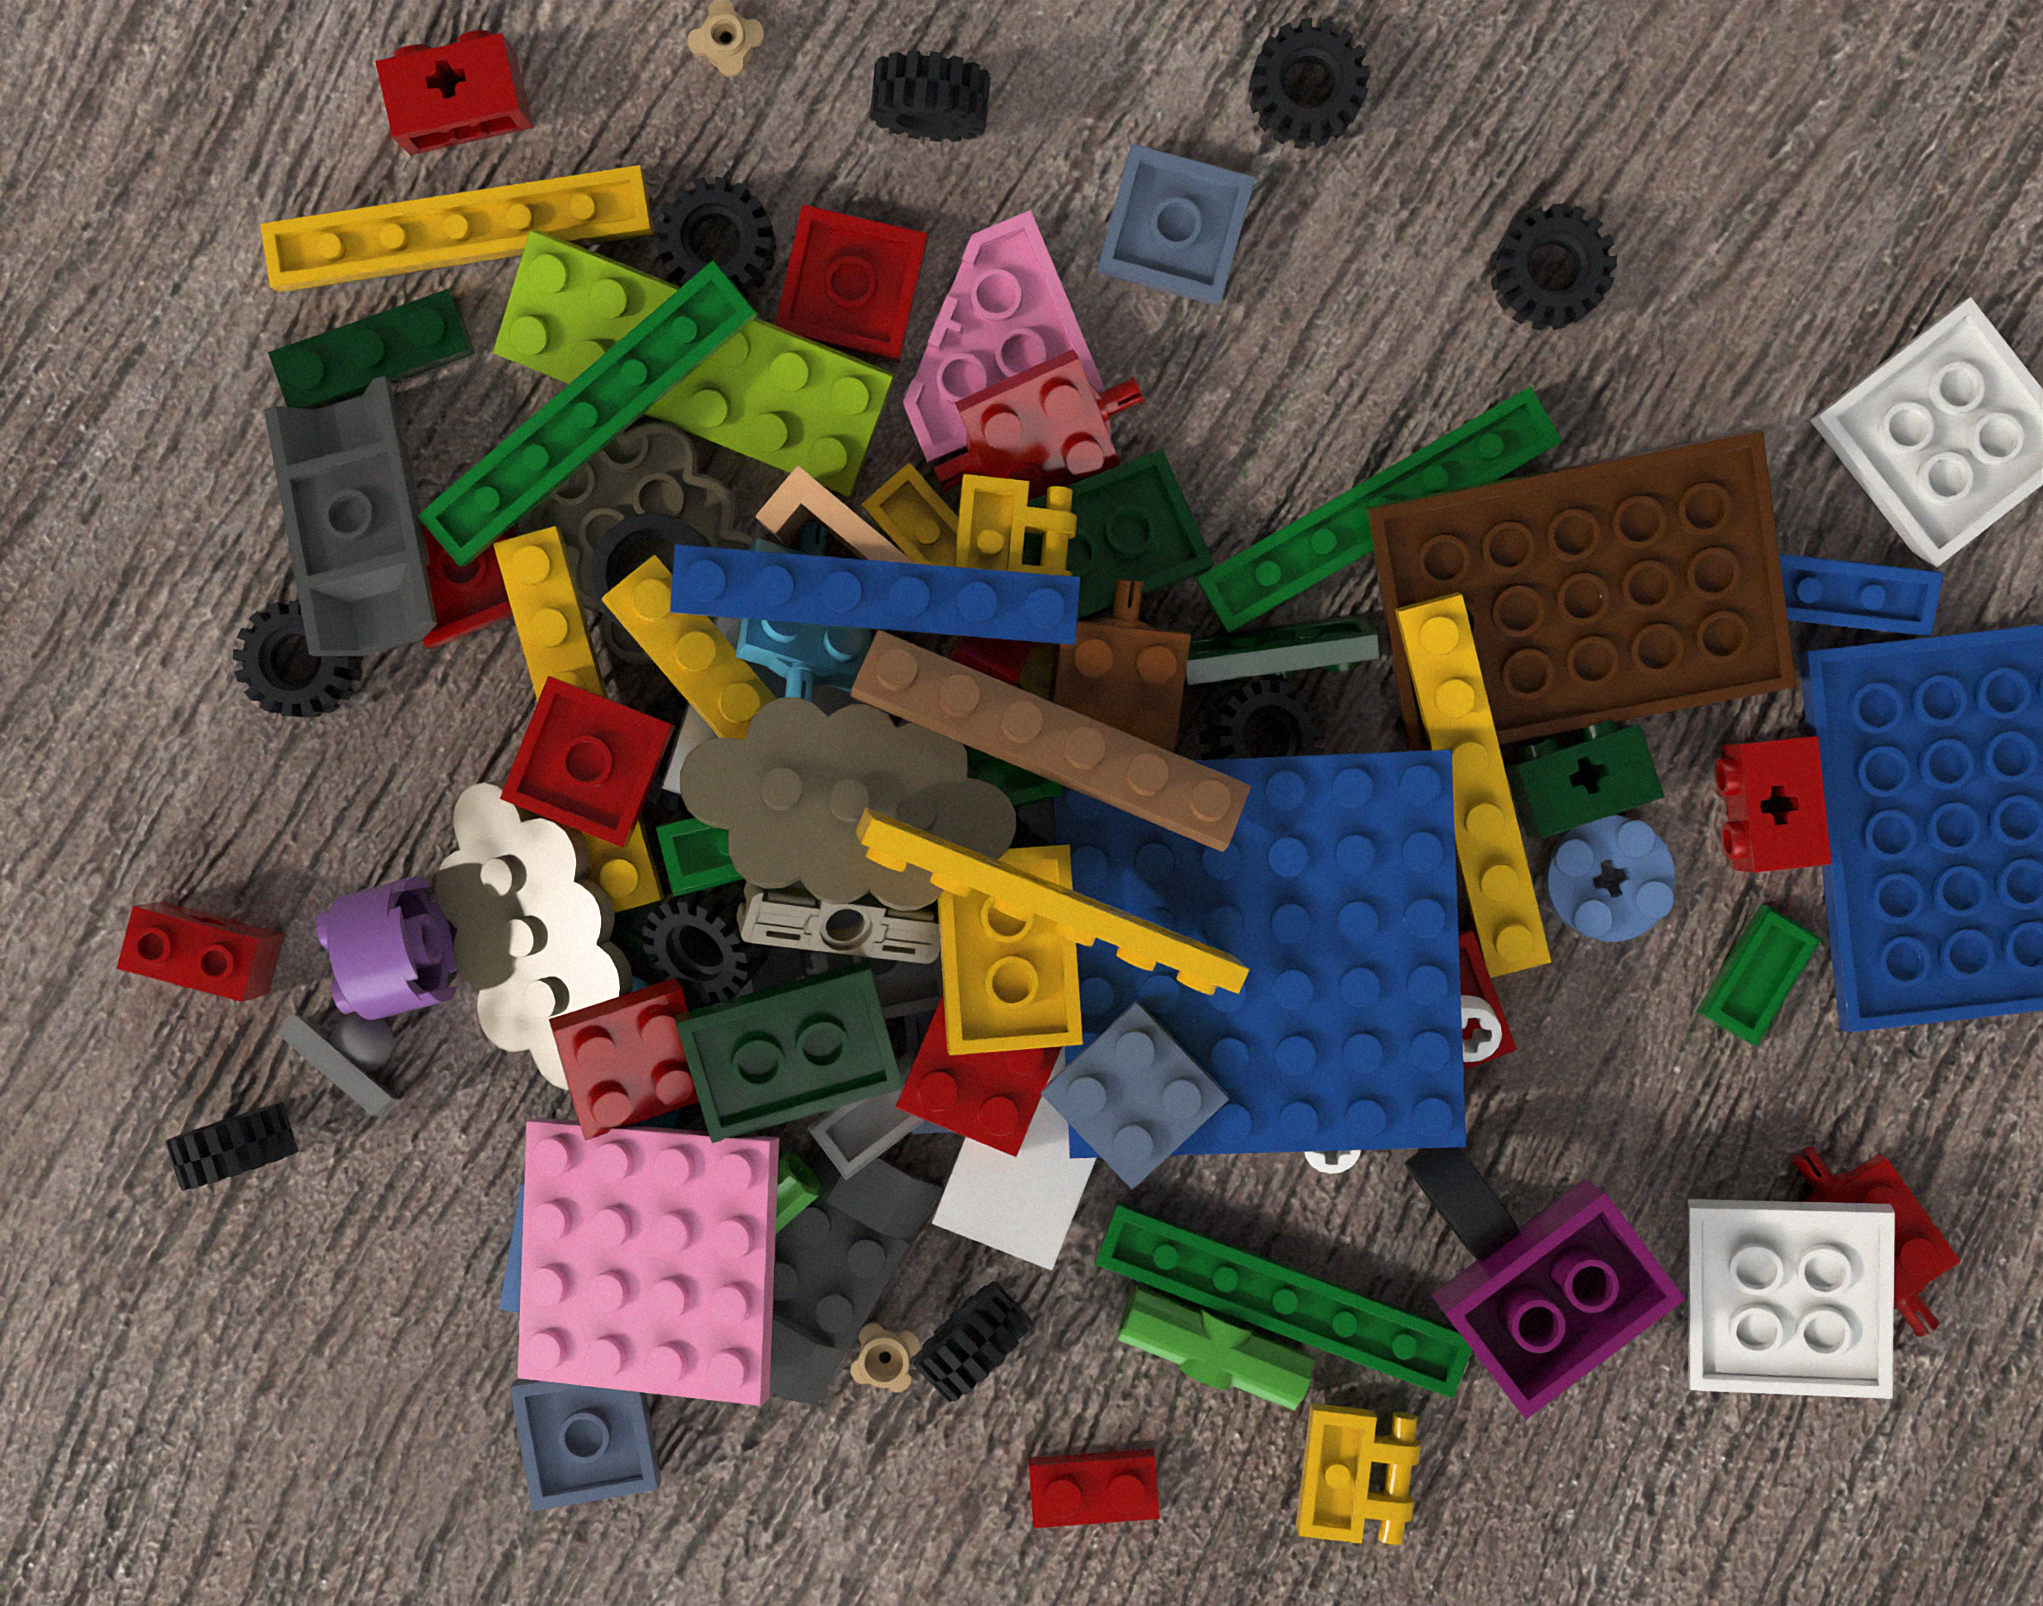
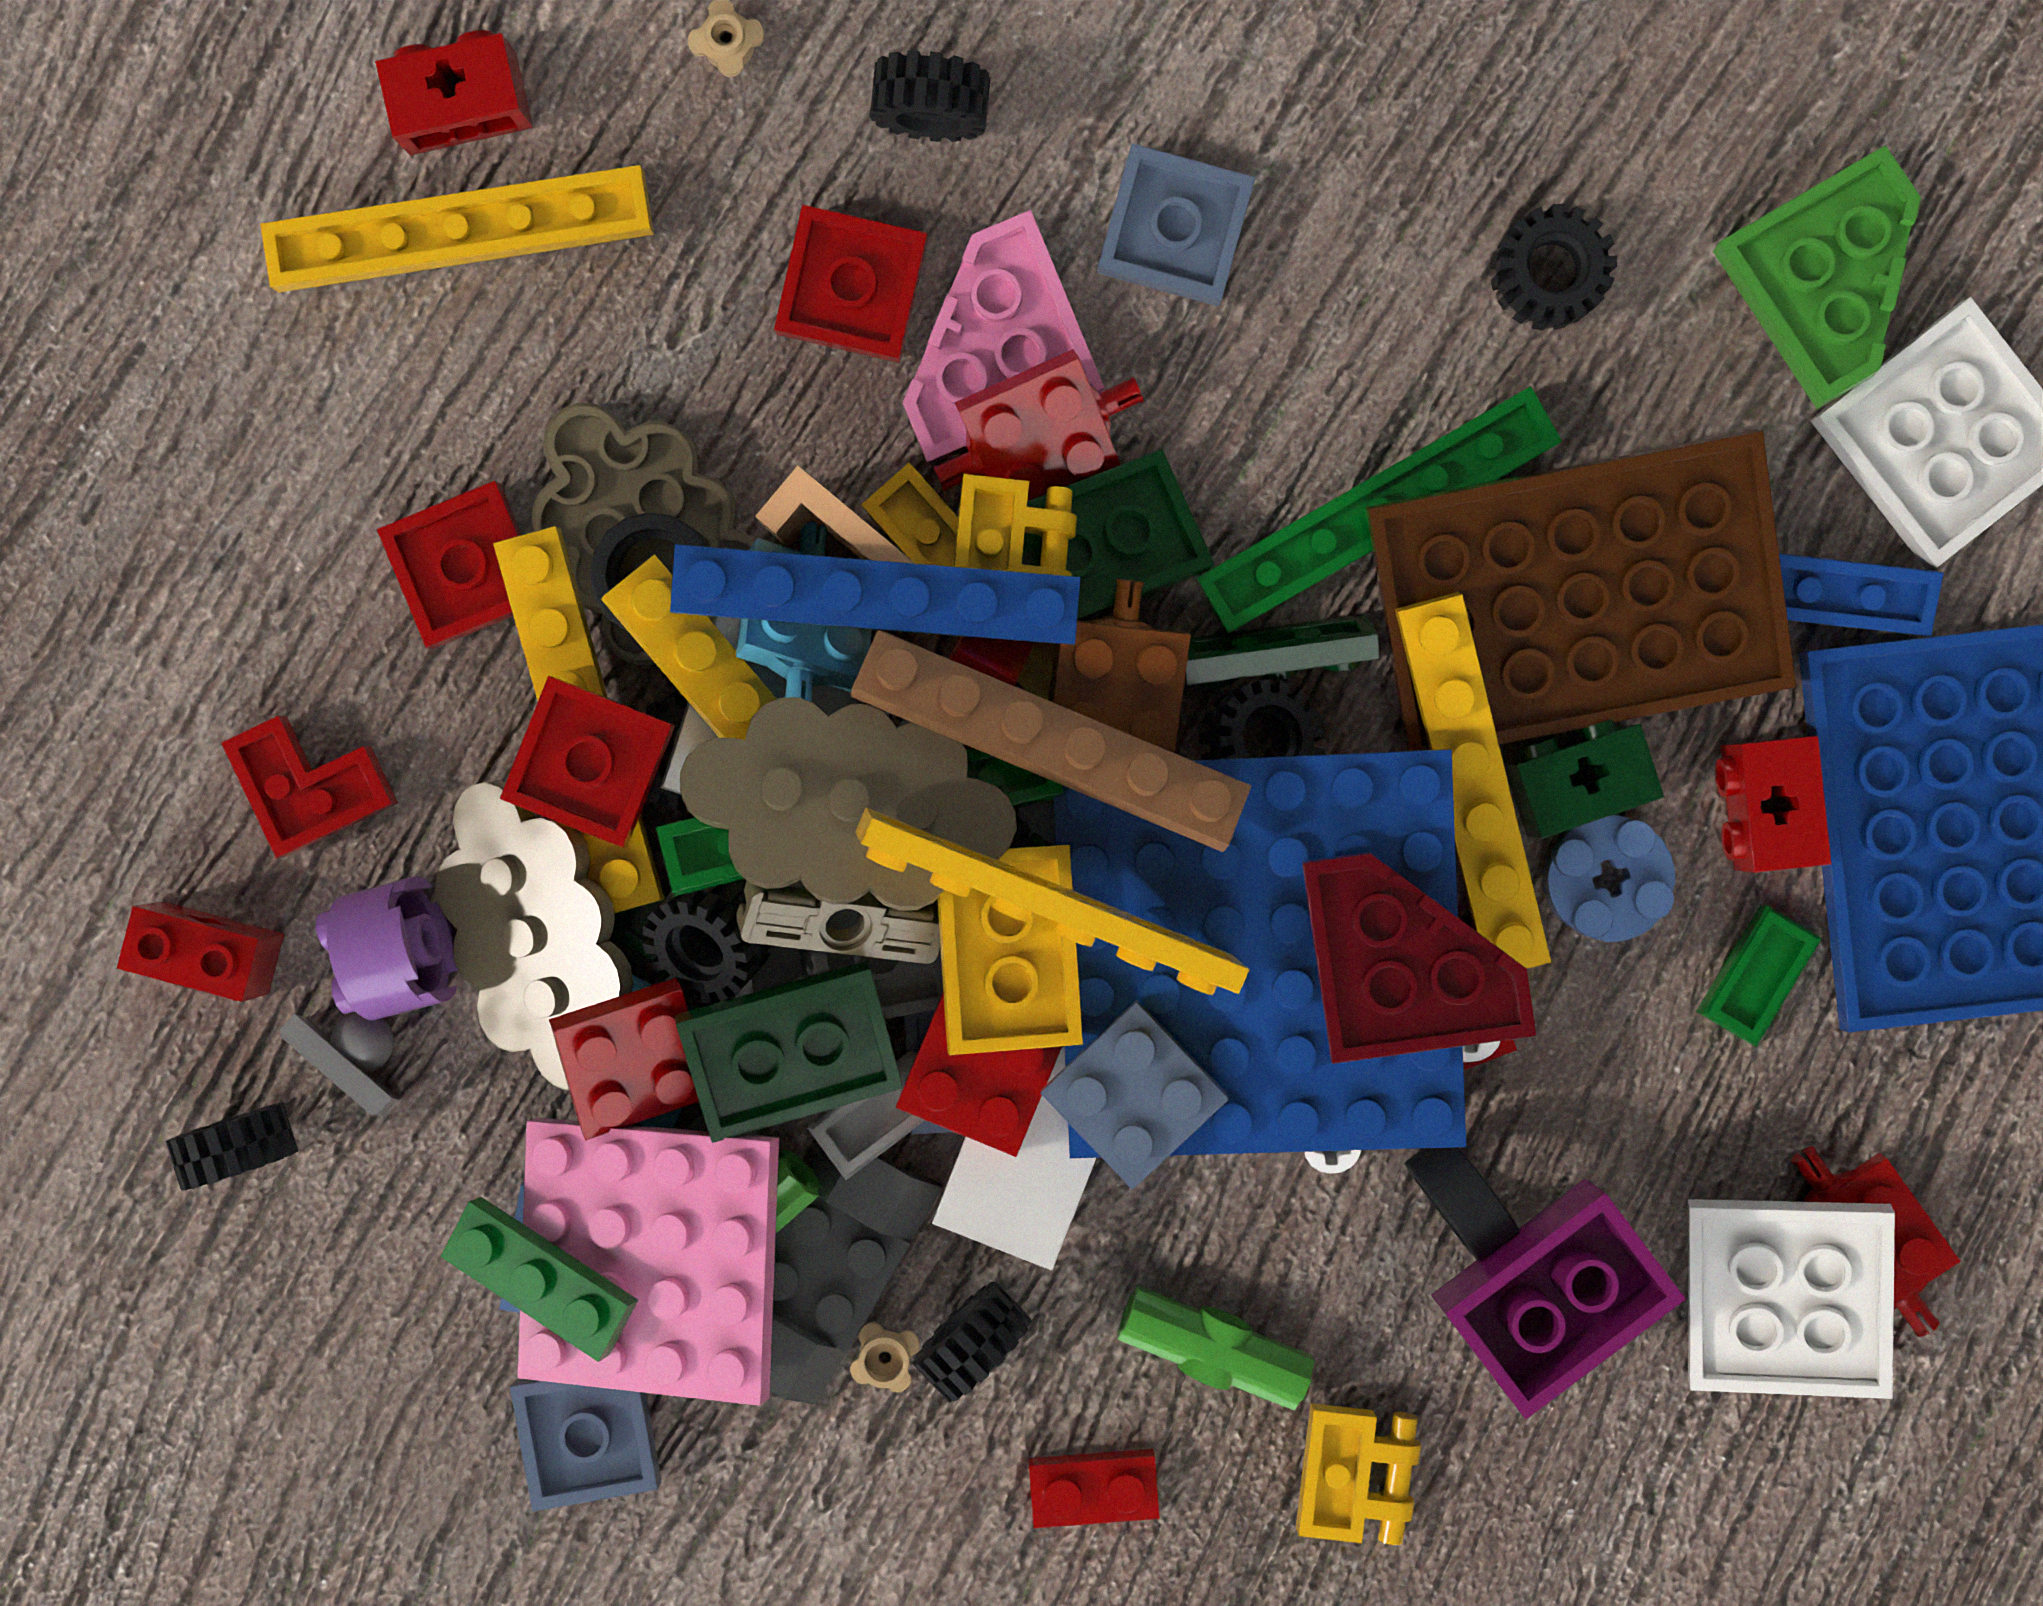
(267, 683): black tyre -> none
(301, 803): none -> red plate
(352, 524): dark grey piece -> none
(385, 344): dark green plate -> none
(539, 1278): none -> green plate
(588, 414): green plate -> none
(710, 202): black tyre -> none
(756, 395): lime plate -> none
(1283, 1299): green plate -> none
(1316, 46): black tyre -> none
(1403, 968): none -> dark red plate
(1828, 272): none -> bright green plate

